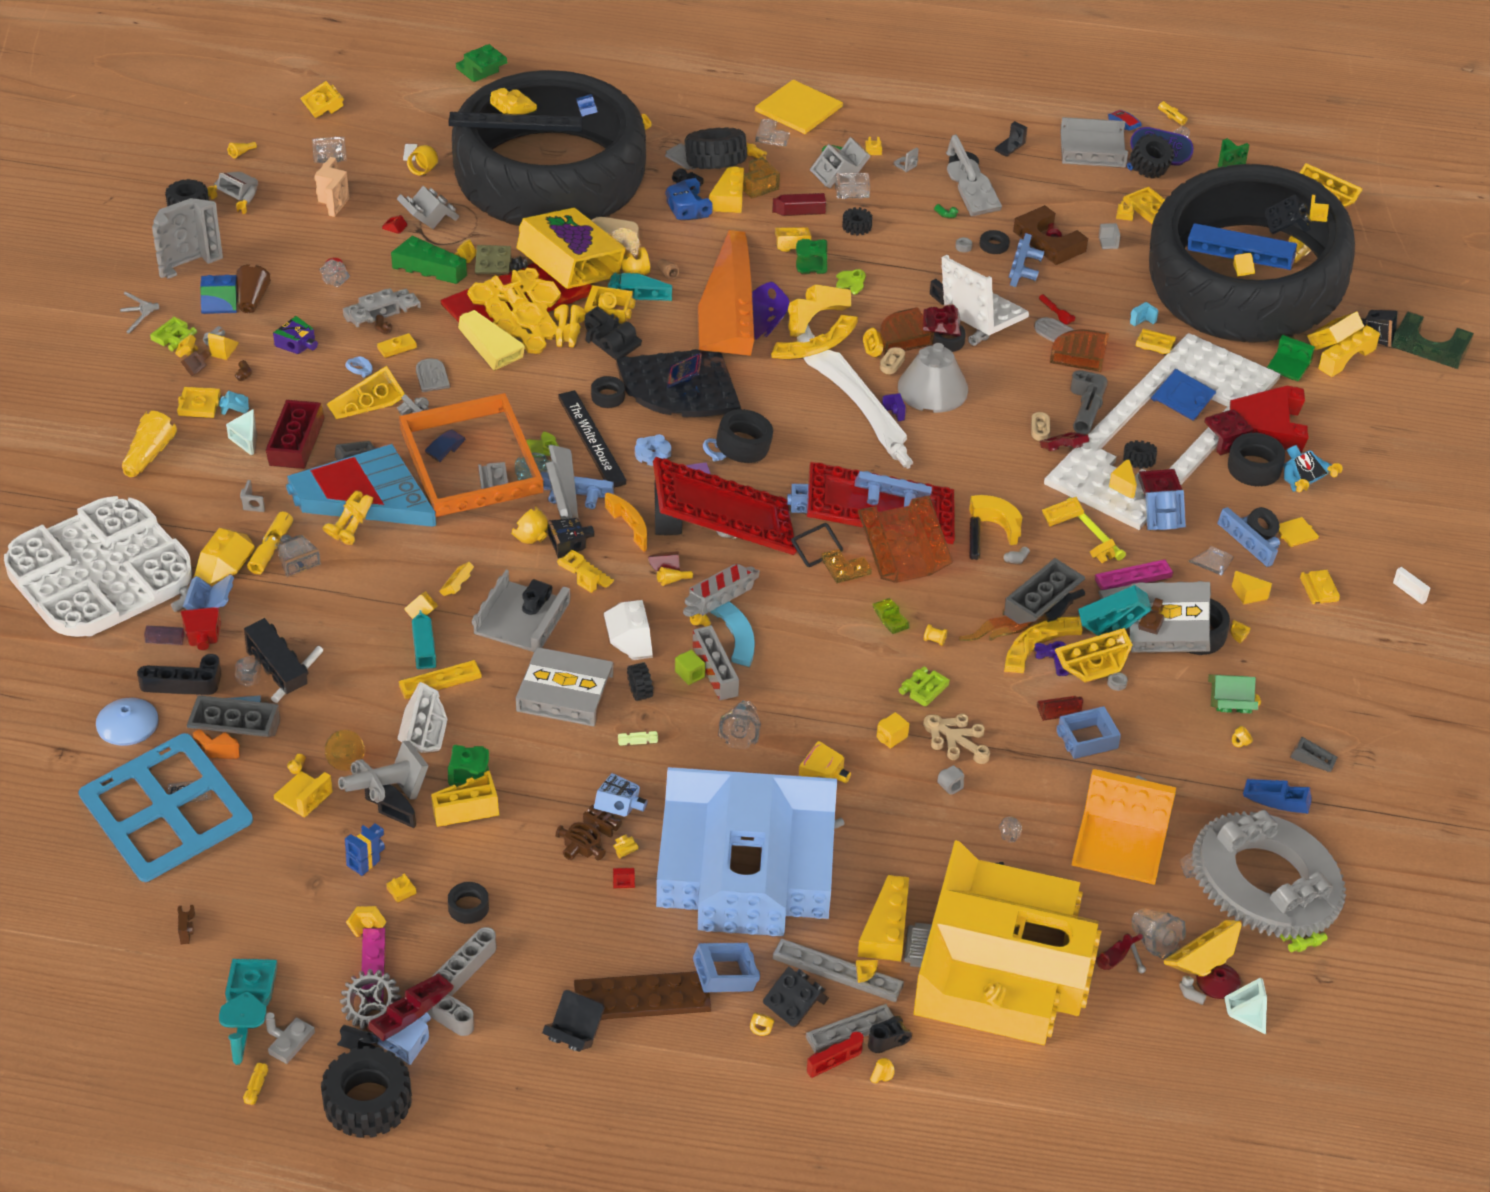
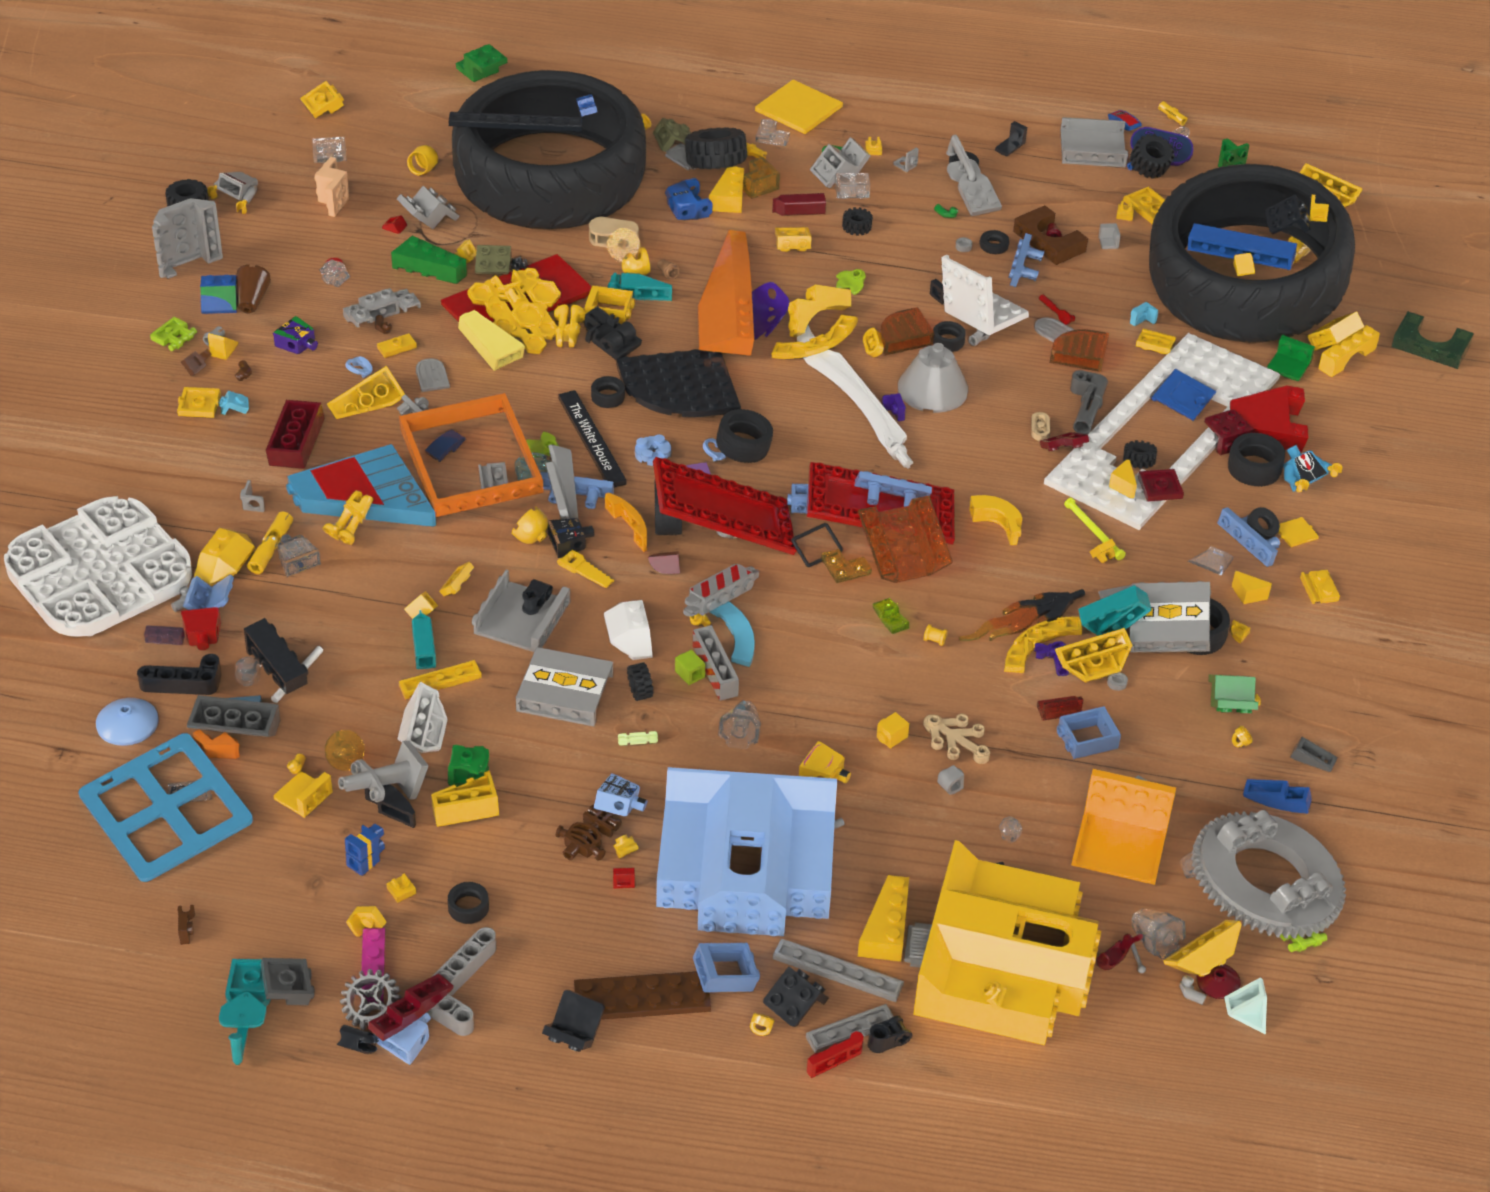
(144, 307): light grey plant -> none
(150, 439): yellow cone -> none
(186, 346): yellow tile -> none
(238, 149): yellow cone -> none
(243, 431): light aqua slope -> none
(255, 1083): yellow axle -> none
(287, 980): none -> dark grey plate
(289, 1040): light grey plate -> none
(350, 449): dark grey slope -> none
(373, 1115): black tyre -> none
(409, 148): white sticker -> none
(512, 102): yellow plate -> none
(570, 247): yellow brick -> none
(587, 578): yellow tile -> none
(607, 300): yellow tile -> none
(668, 131): none -> olive bracket
(668, 576): yellow cone -> none
(681, 174): black plate -> none
(684, 370): clear blue piece -> none
(811, 256): green piece -> none
(865, 969): yellow tile -> none
(883, 1071): yellow plate -> none
(892, 360): tan plate -> none
(928, 689): lime plate -> none
(942, 320): dark red slope -> none
(974, 551): black axle -> none
(1016, 557): light grey arm -> none
(1041, 592): dark grey slope -> none
(1062, 511): yellow plate -> none
(1135, 574): dark pink plate -> none
(1153, 620): reddish brown plate -> none
(1165, 510): medium blue plate -> none
(1383, 322): black torso -> none
(1411, 585): white tile -> none

